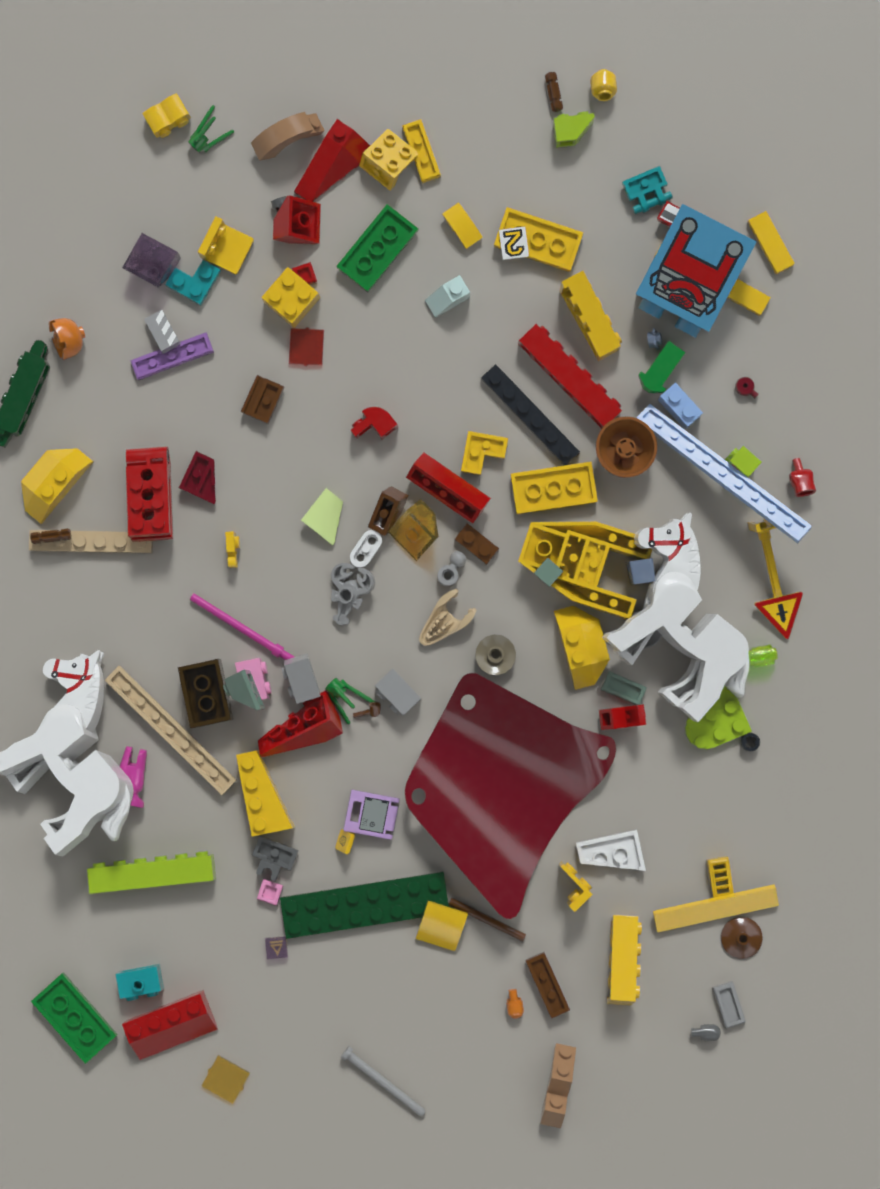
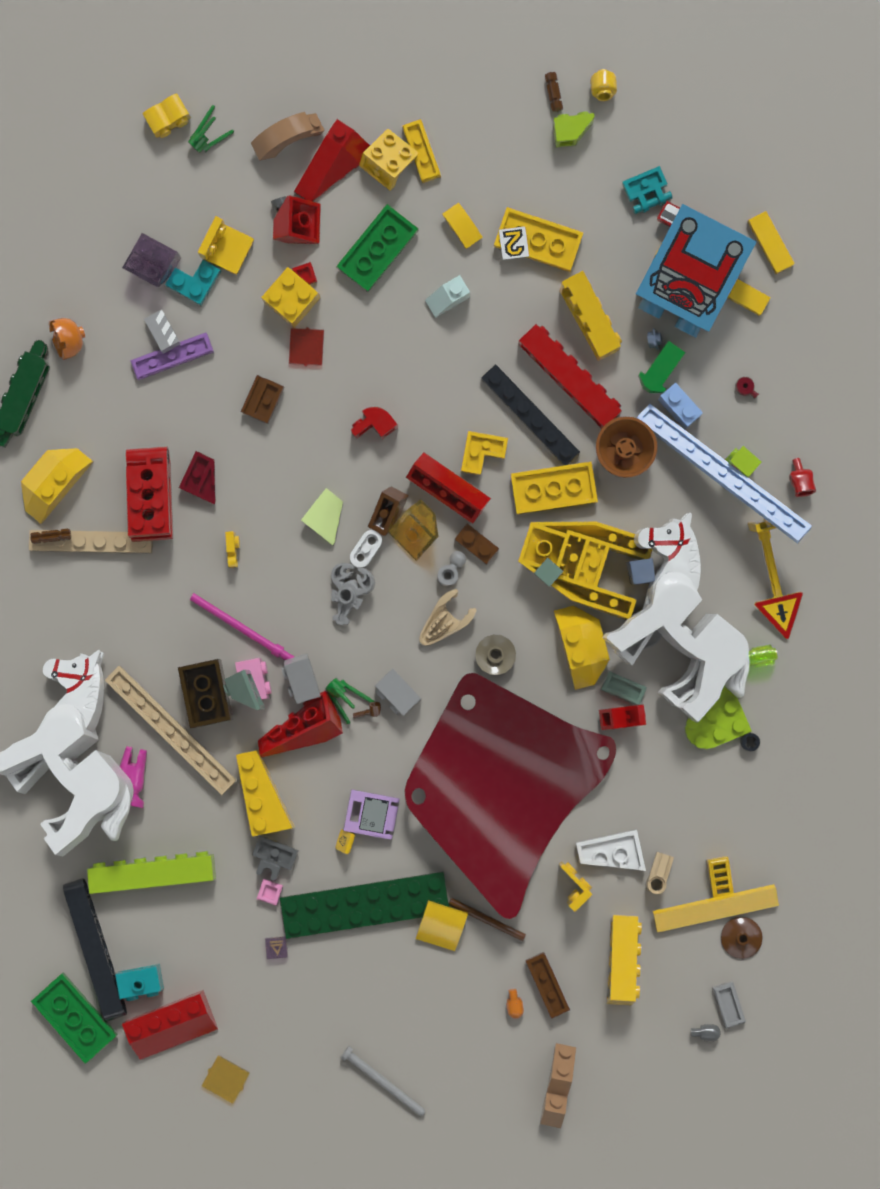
(94, 949): none -> black beam
(660, 870): none -> tan piece

